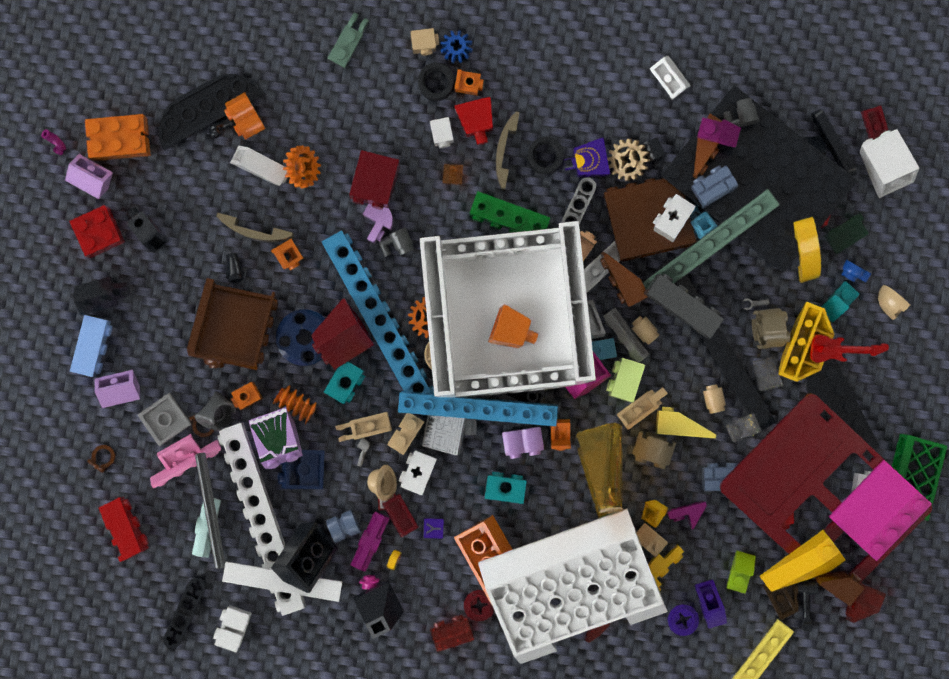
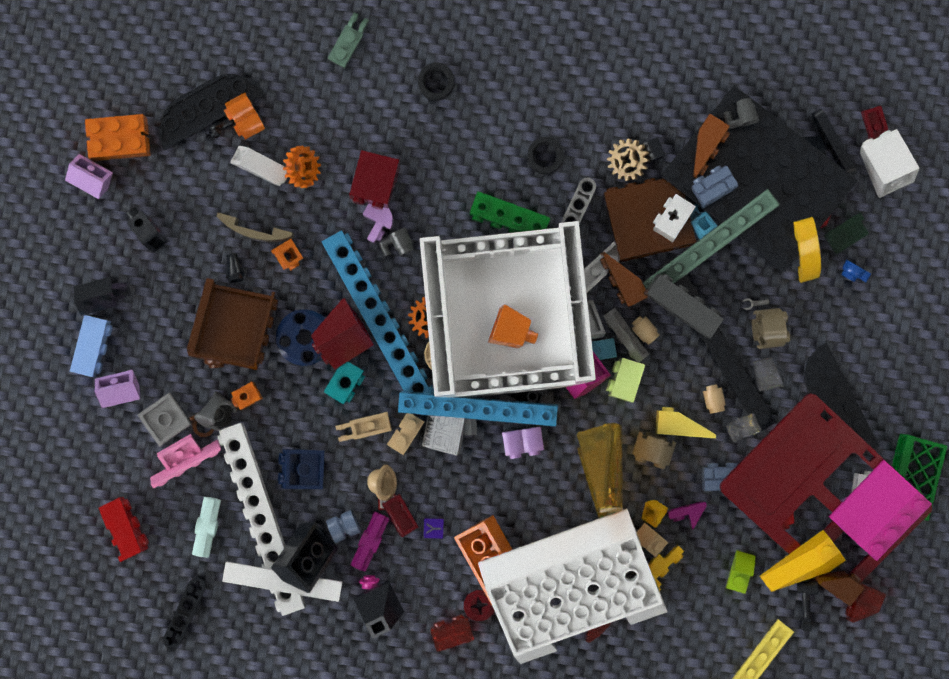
(54, 139): magenta arm -> none
(92, 461): reddish brown piece -> none
(97, 231): red brick -> none
(210, 510): dark grey axle -> none
(232, 629): white piece -> none
(276, 438): slope -> none
(295, 403): orange piece -> none
(364, 445): light grey hand -> none
(394, 559): yellow tile -> none
(418, 483): white brick -> none
(424, 41): tan brick -> none
(441, 132): white brick -> none
(452, 174): clear orange tile -> none
(462, 87): orange brick -> none
(463, 44): blue gear -> none
(476, 118): red torso -> none
(510, 127): dark tan slope -> none
(515, 495): teal brick -> none
(561, 435): orange bracket -> none
(587, 243): light nougat bracket -> none
(589, 160): dark purple torso -> none
(641, 407): tan hinge -> none
(670, 77): white slope -> none
(679, 628): dark purple gear -> none
(711, 604): dark purple slope -> none
(719, 132): magenta slope -> none
(783, 600): dark brown wing -> none
(796, 359): yellow wedge -> none
(825, 348): red piece -> none
(839, 301): teal slope -> none
(891, 302): tan brick -> none

